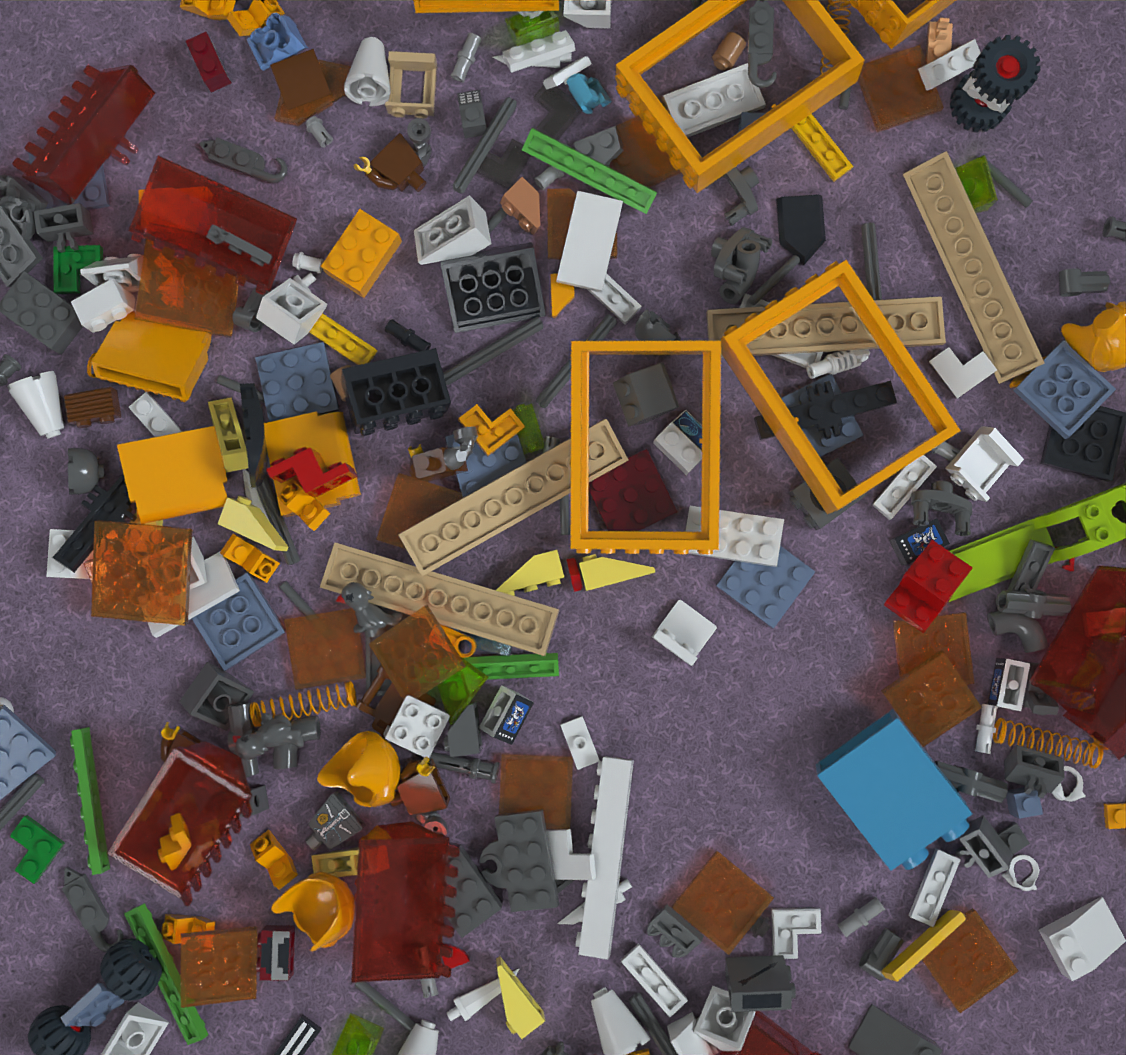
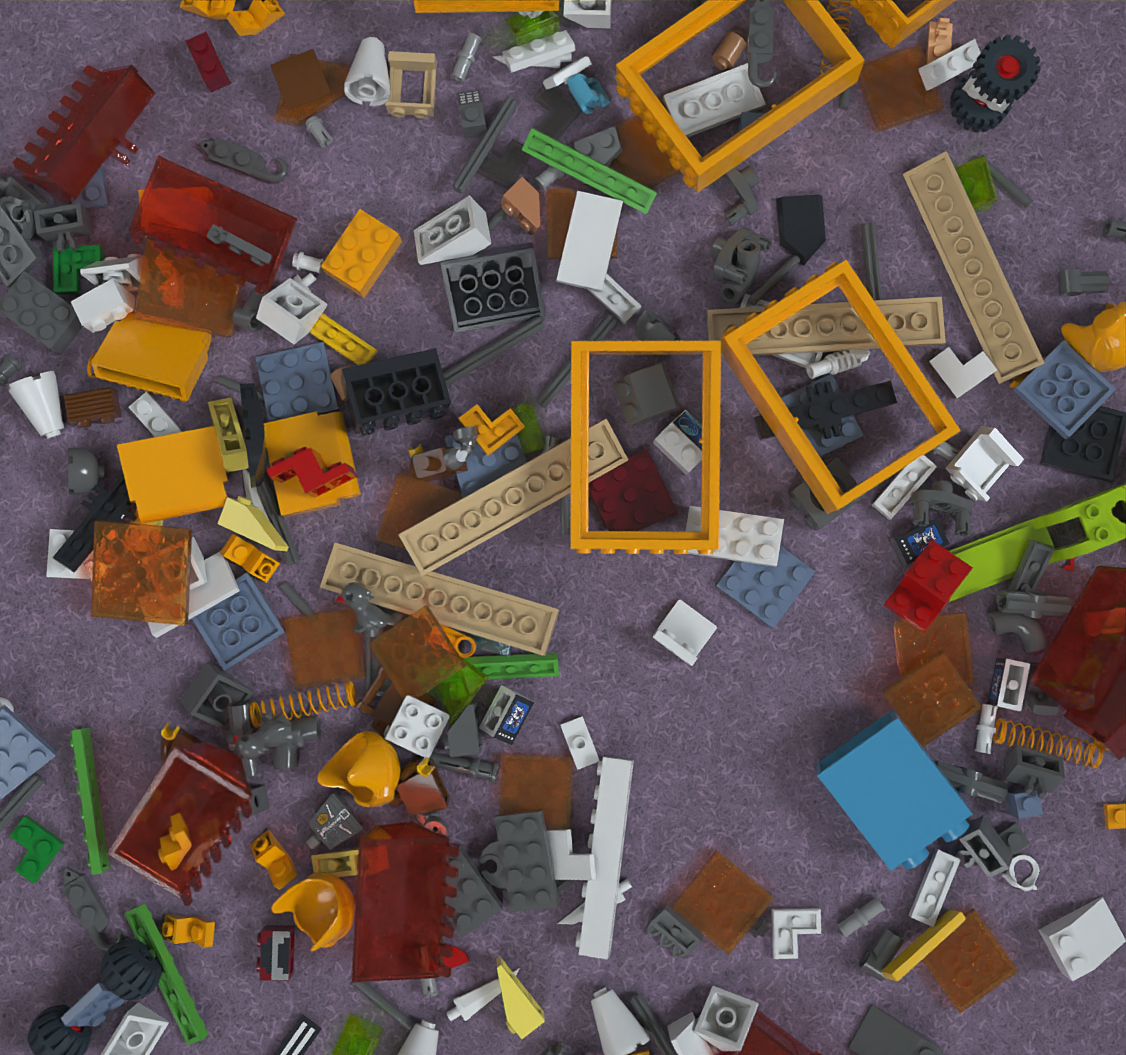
(218, 966): clear orange plate -> none
(276, 40): medium blue slope -> none
(303, 505): light orange slope -> none
(398, 163): reddish brown torso -> none
(407, 336): black pin -> none
(538, 570): light yellow slope -> none
(560, 295): light orange tile -> none
(574, 574): red tile -> none
(606, 571): light yellow slope -> none
(654, 980): white plate -> none
(759, 983): dark grey brick -> none
(822, 147): yellow tile -> none
(1077, 791): white piece -> none

